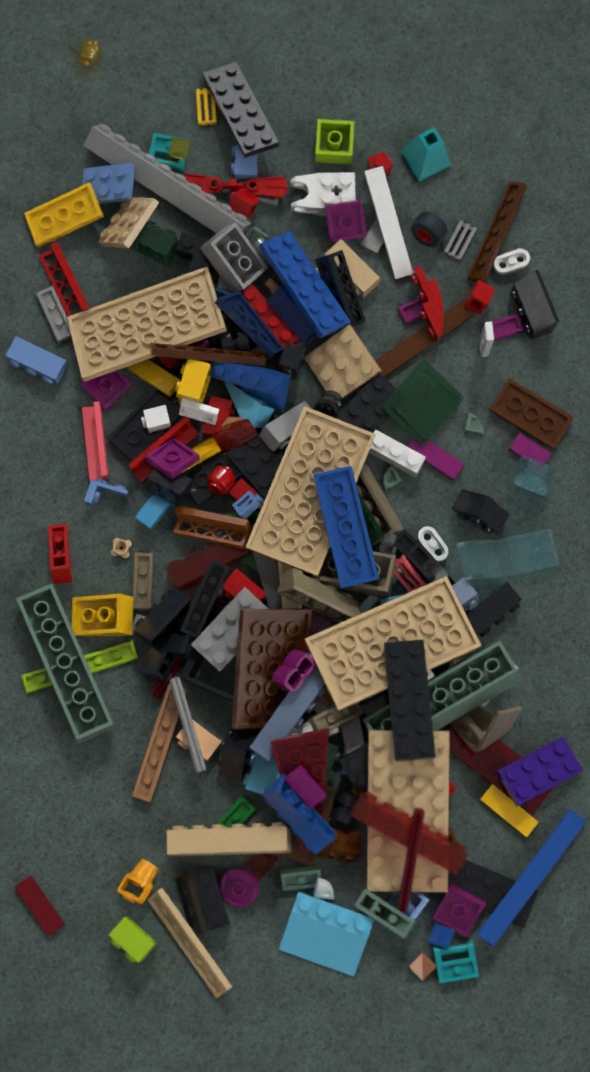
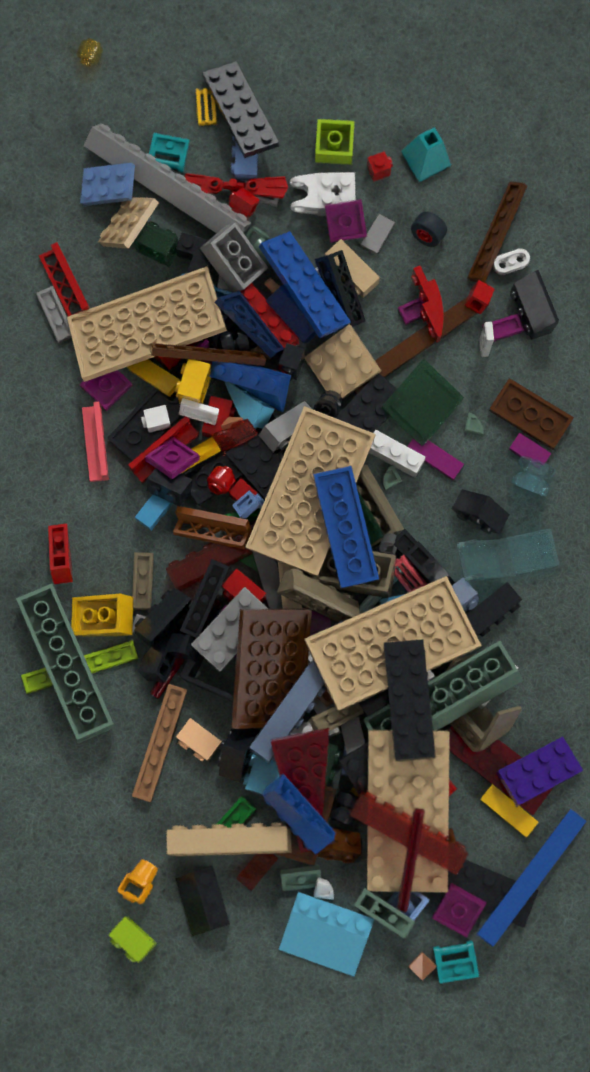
(36, 361): medium blue brick -> none
(39, 905): dark red tile -> none
(63, 214): yellow tile -> none
(93, 493): medium blue bracket -> none
(117, 543): tan plate -> none
(179, 148): clear yellow plate -> none
(188, 725): light grey axle -> none
(189, 943): tan plate -> none
(239, 887): magenta tile -> none
(292, 672): magenta brick -> none
(305, 786): magenta tile -> none
(388, 222): white tile -> none
(434, 543): white plate -> none
(441, 936): blue tile -> none
(466, 227): light grey tile -> none

